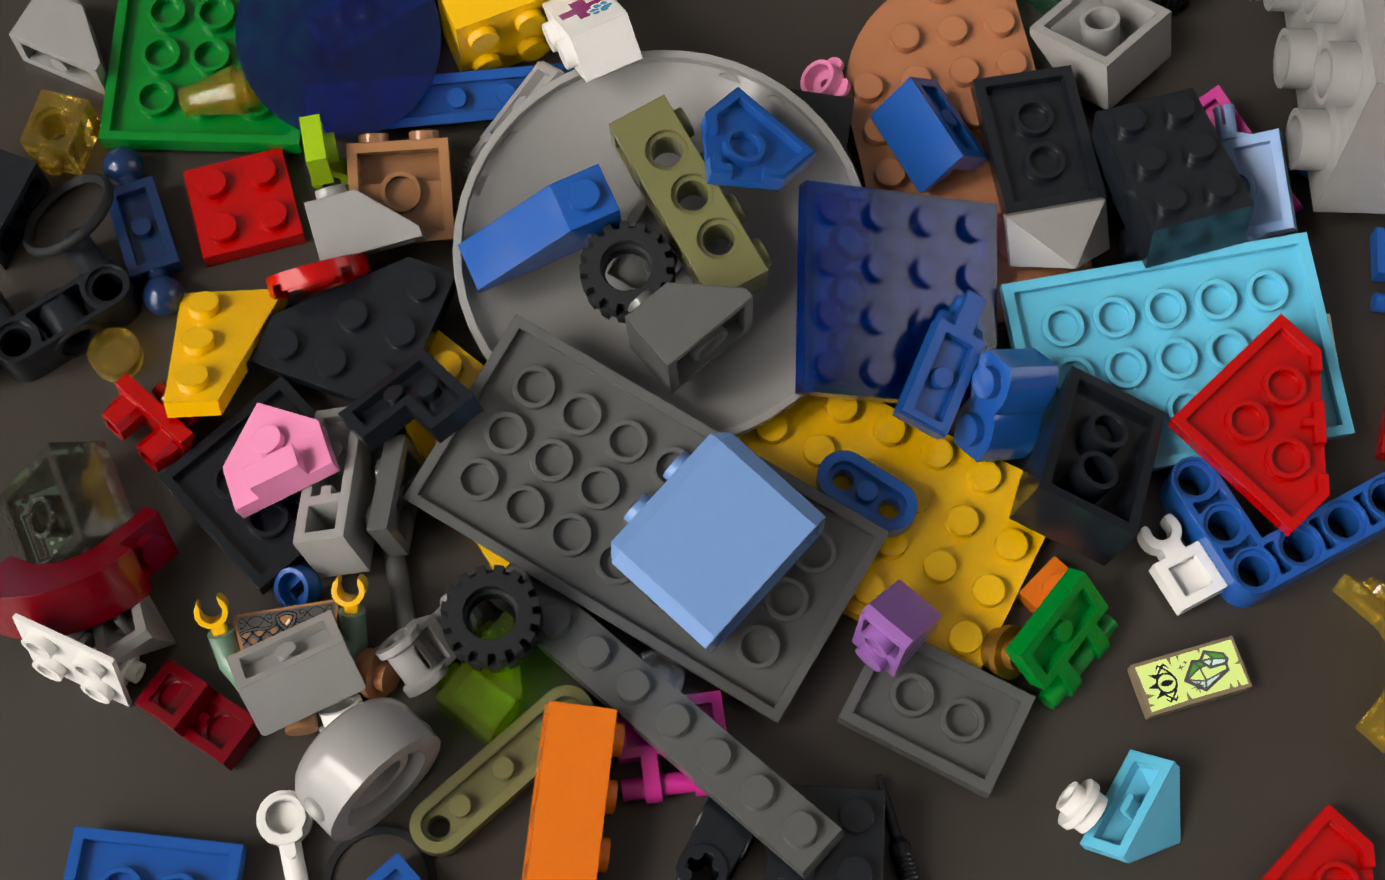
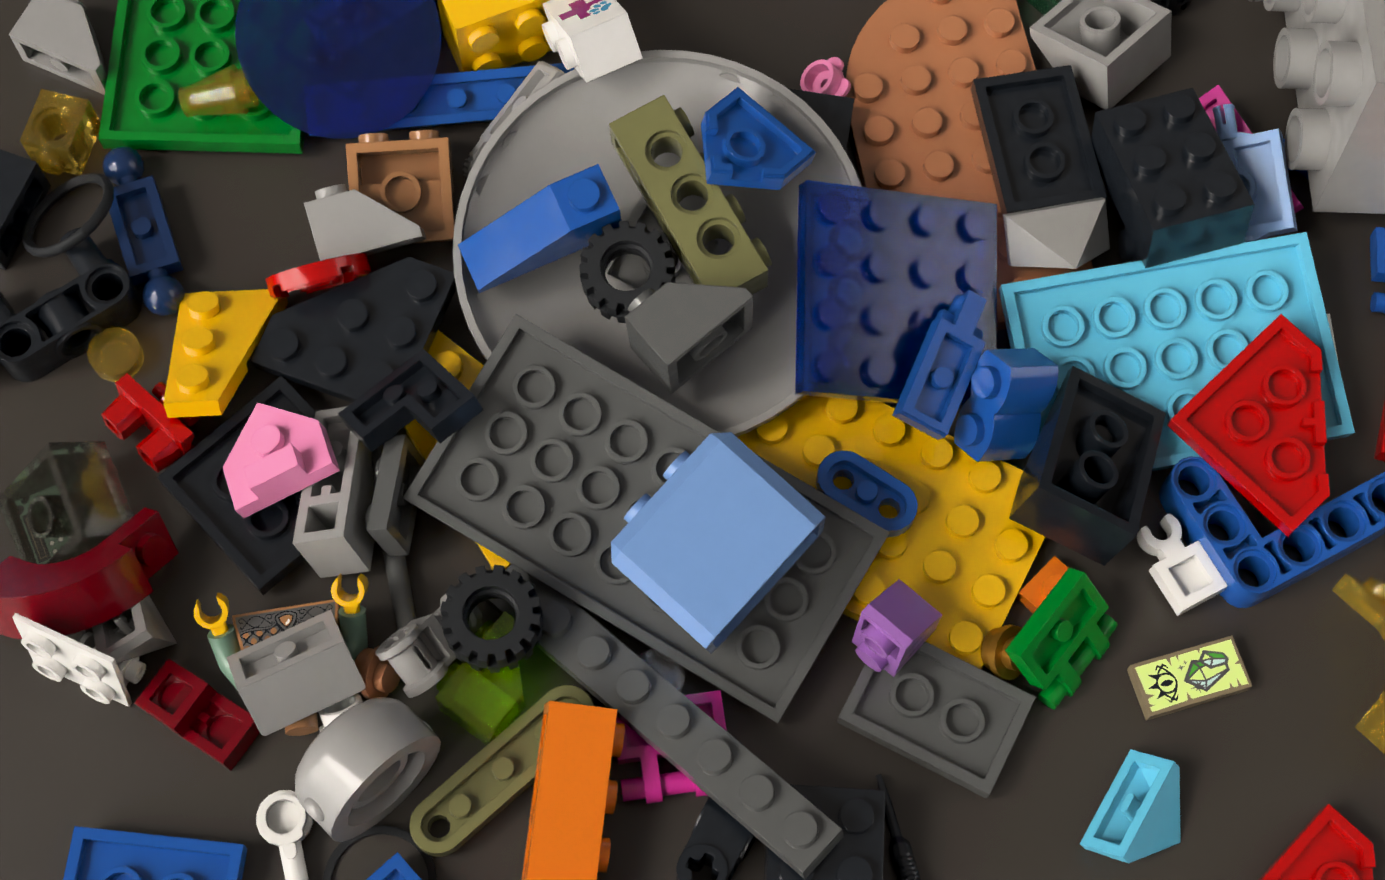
(244, 207): red plate -> none
(294, 578): blue hinge -> none
(321, 153): lime plate -> none
(927, 133): blue panel -> none
(1081, 806): white plate -> none

